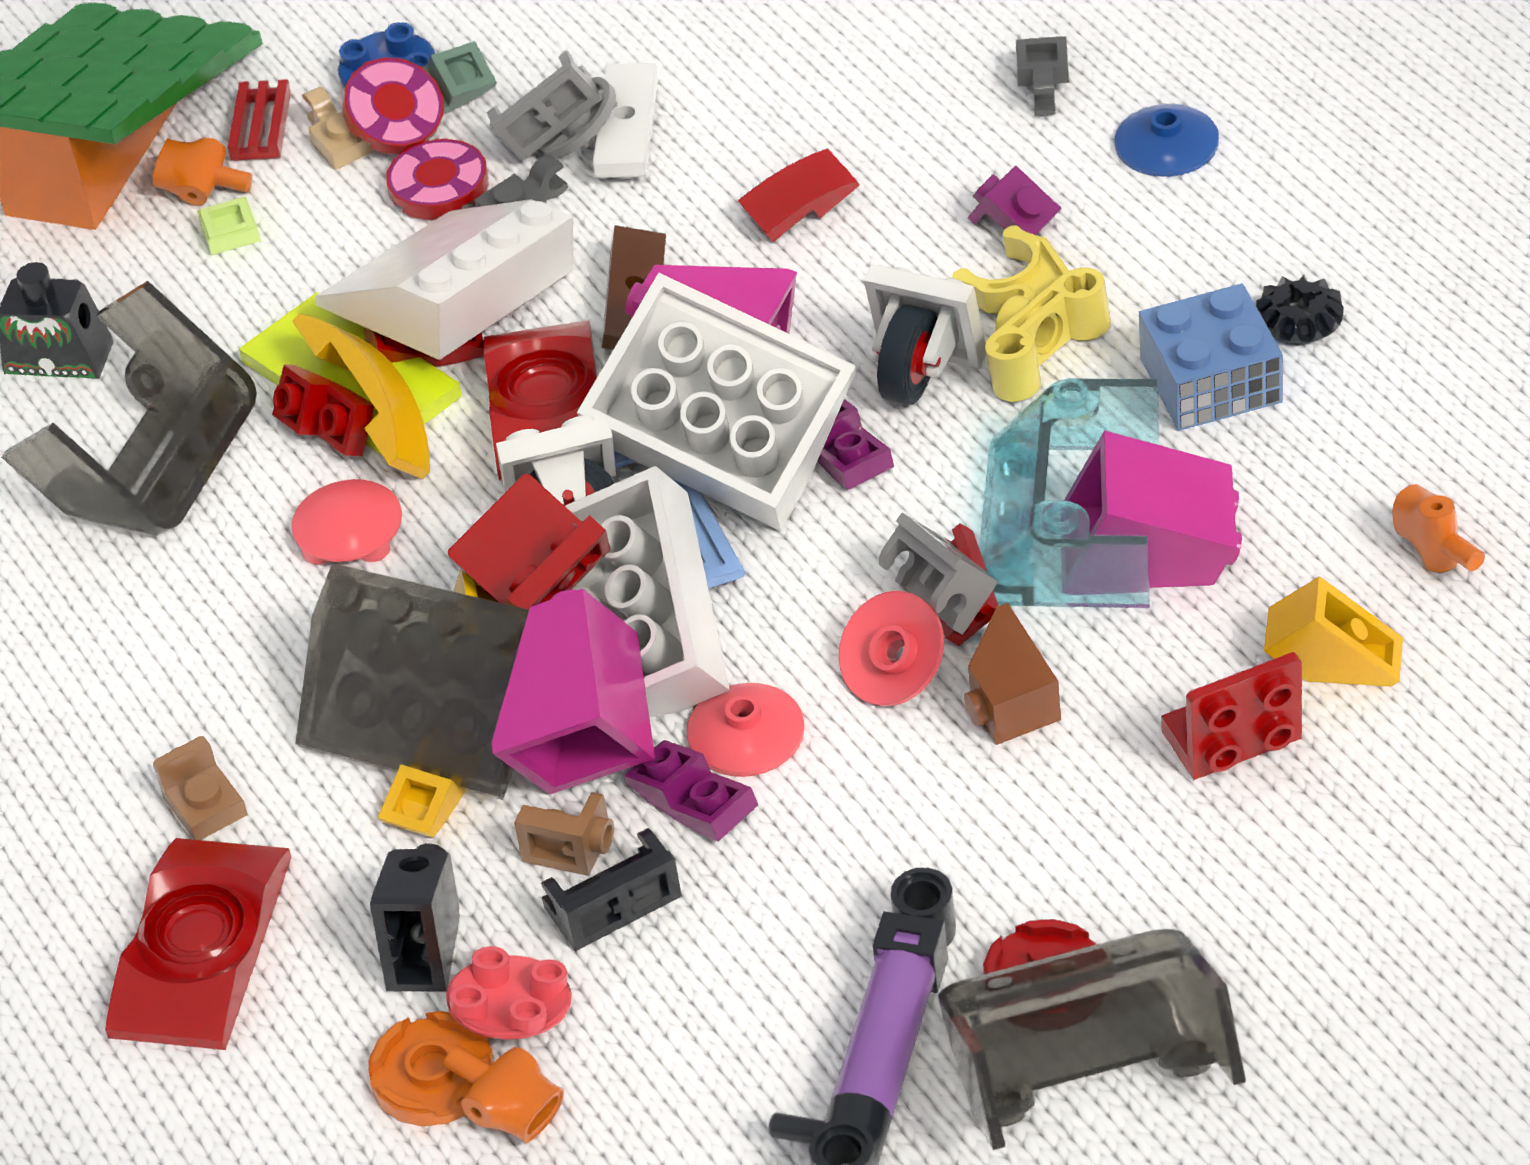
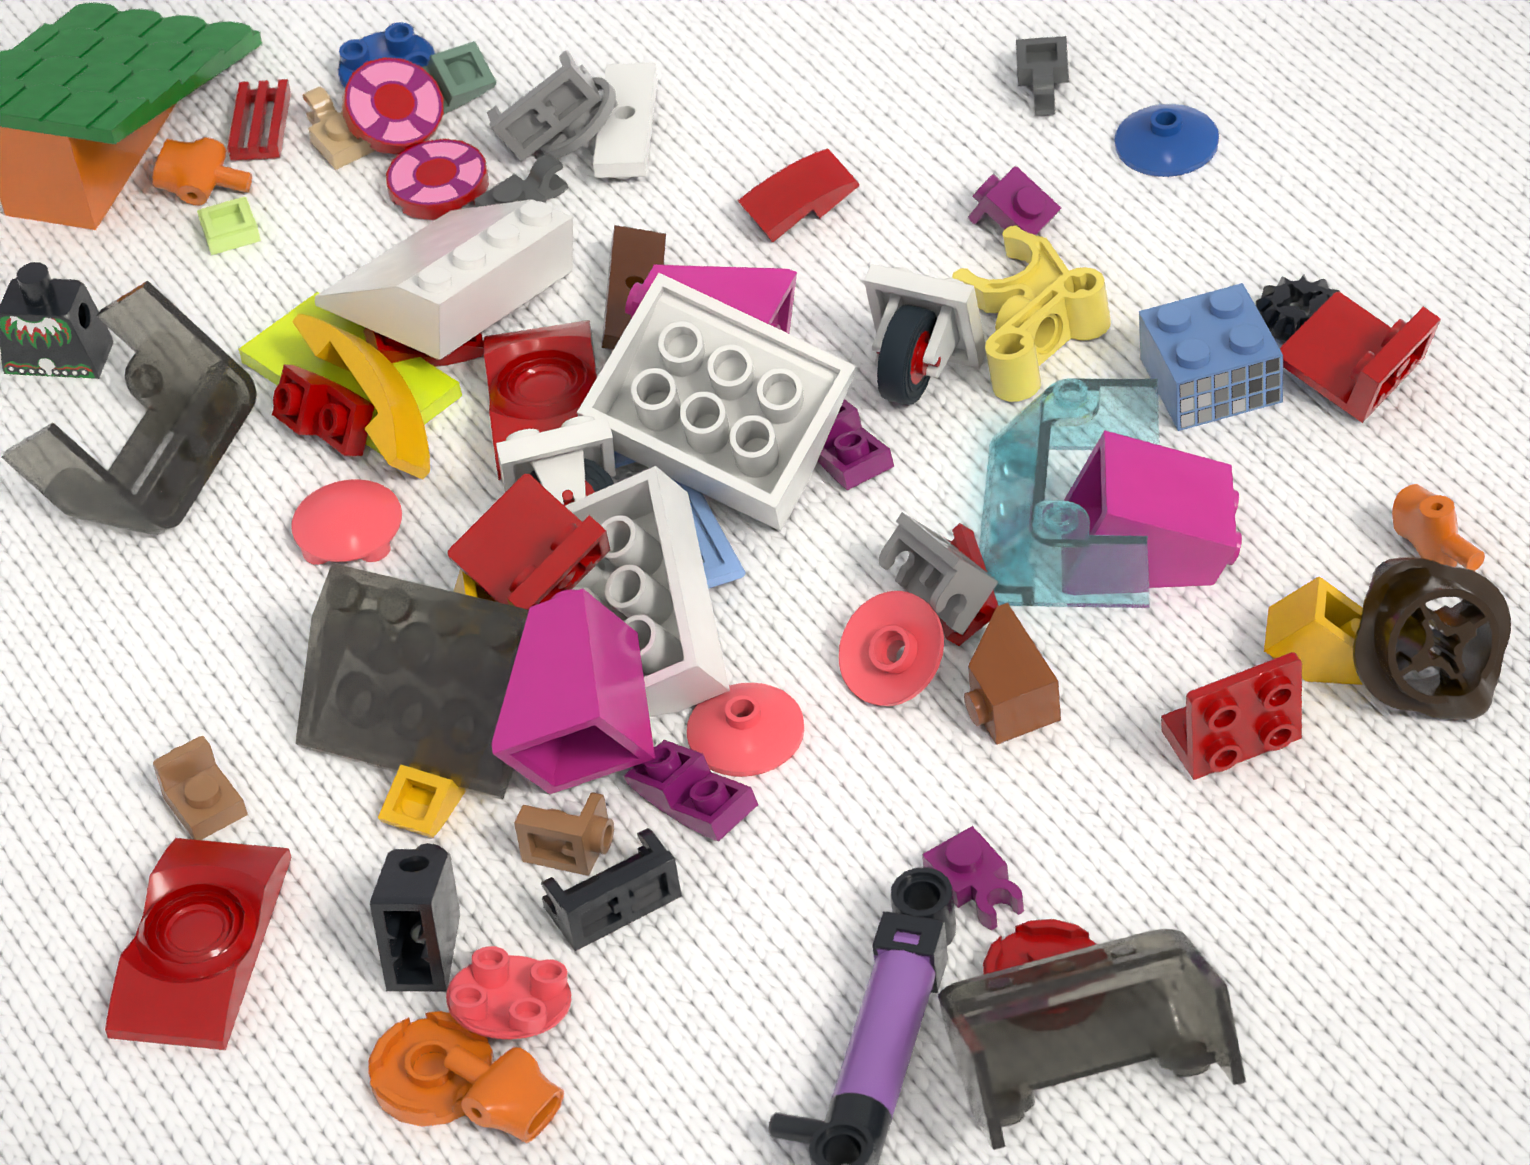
(975, 875): none -> magenta plate
(1355, 354): none -> red bracket
(1398, 638): none -> dark brown piece

